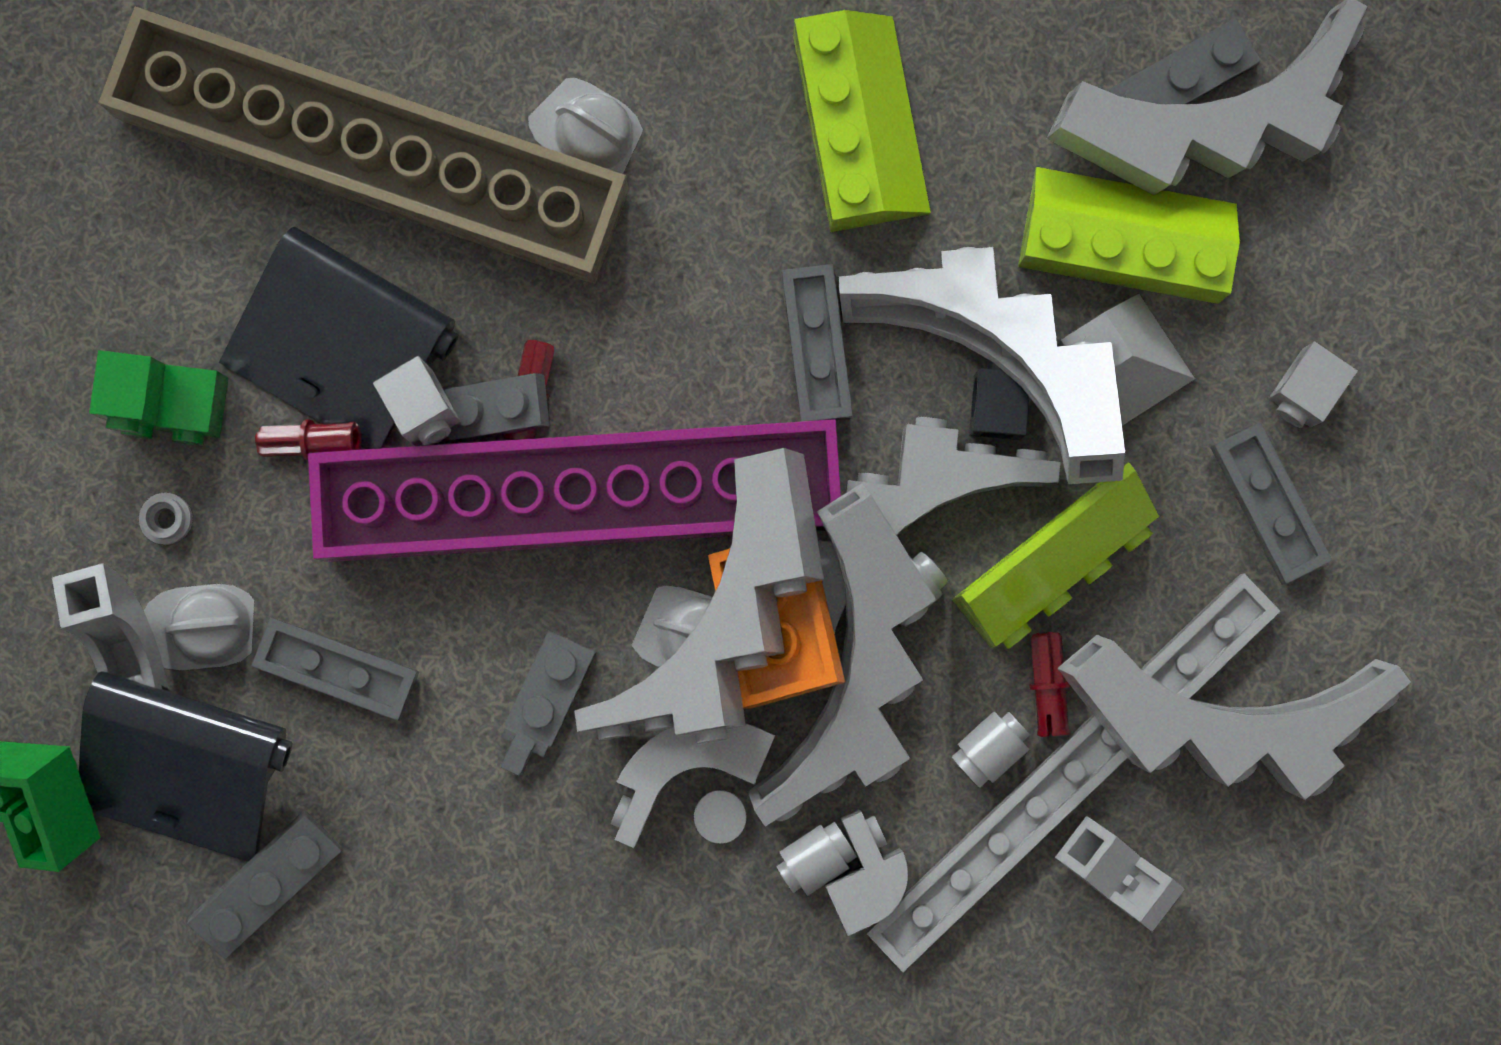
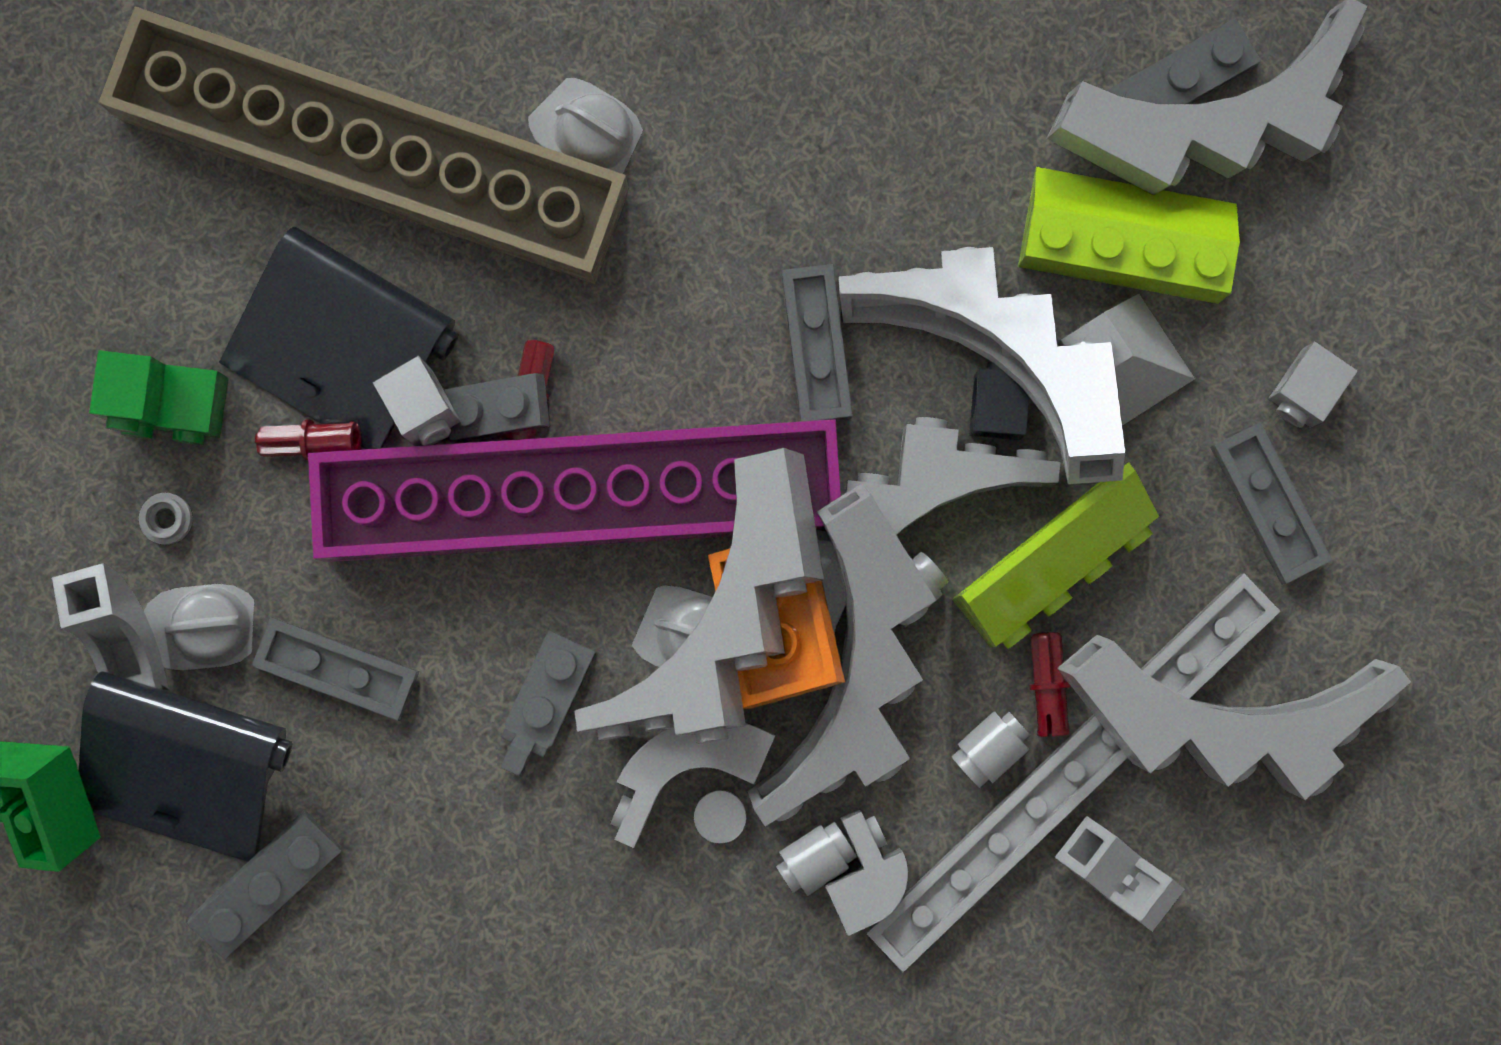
(860, 119): lime slope -> none

